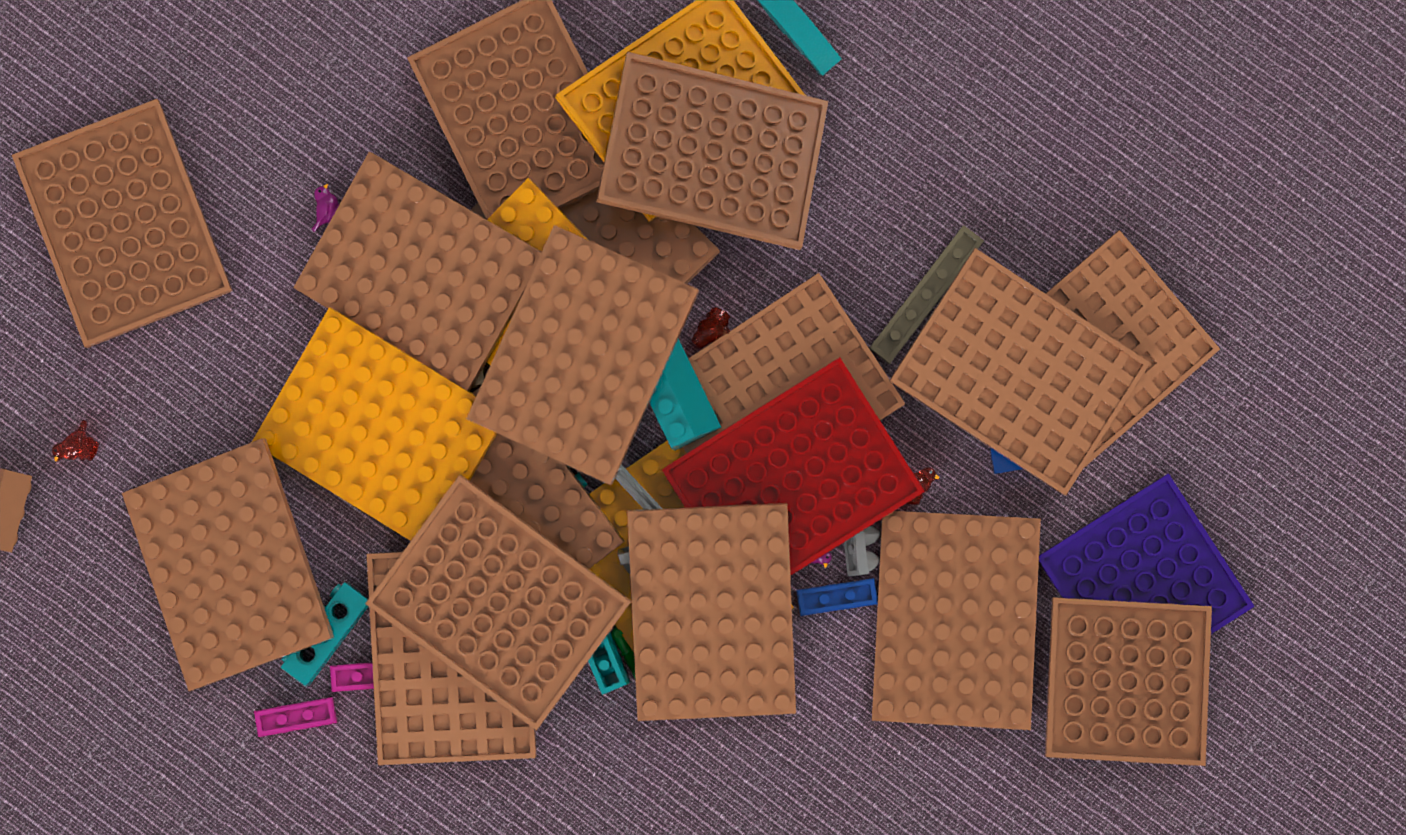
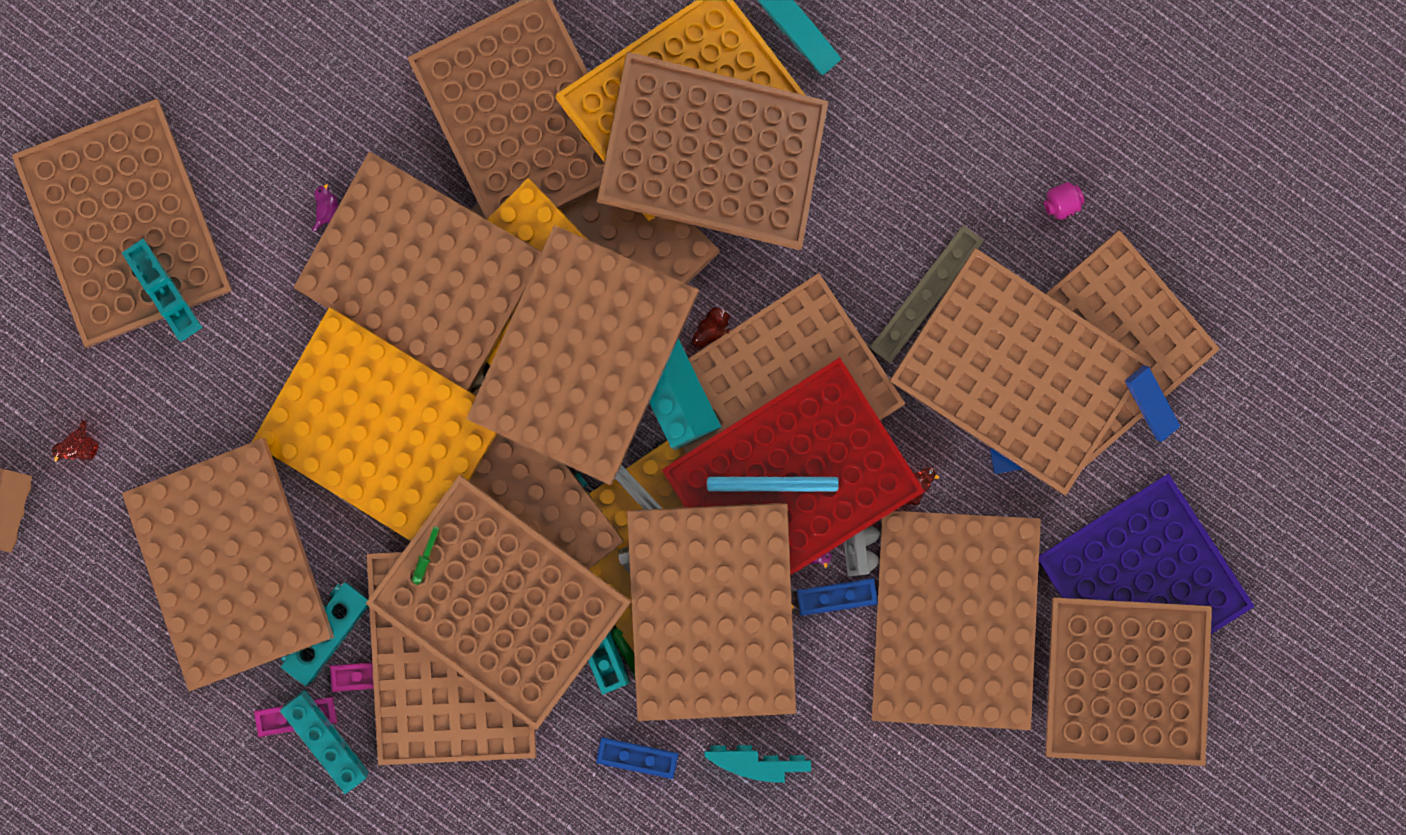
(162, 290): none -> teal slope
(324, 741): none -> teal brick
(424, 560): none -> green piece
(637, 758): none -> blue tile
(746, 764): none -> teal slope
(772, 484): none -> medium azure axle
(1064, 201): none -> dark pink head
(1152, 403): none -> blue tile

